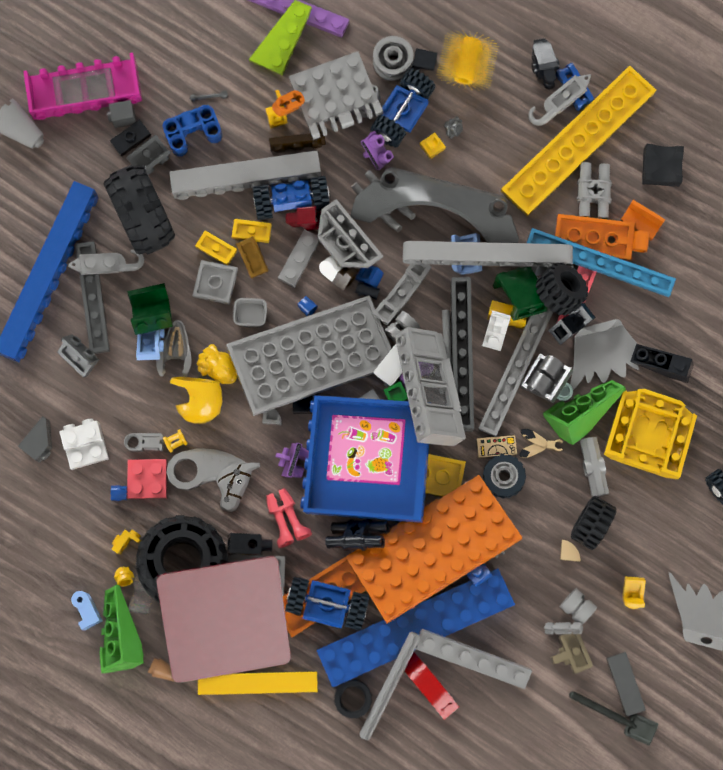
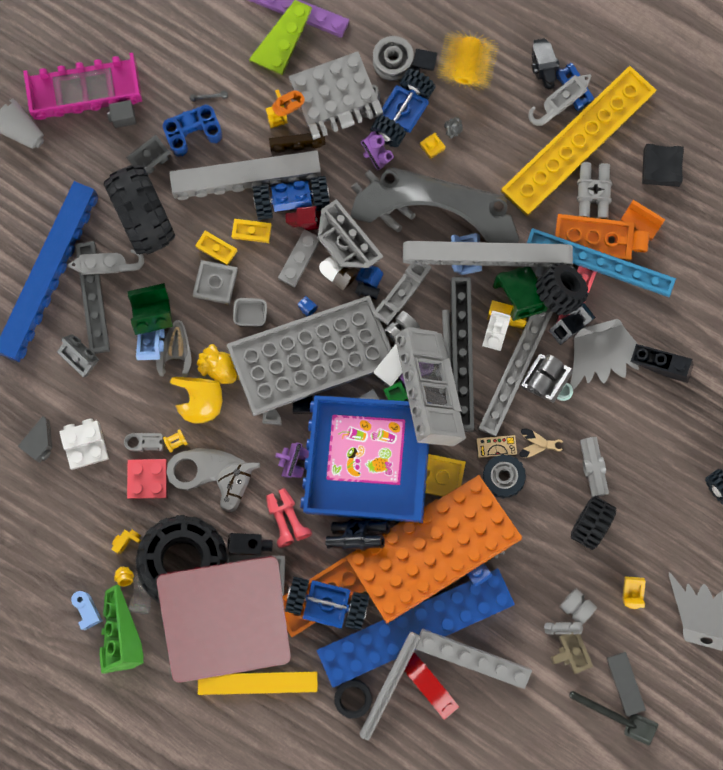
(118, 493): blue hose -> none
(130, 137): black plate -> none
(160, 669): medium nougat cone -> none
(252, 257): pearl gold plate -> none
(569, 552): tan tile -> none
(578, 417): bright green wedge -> none
(651, 433): yellow wedge -> none

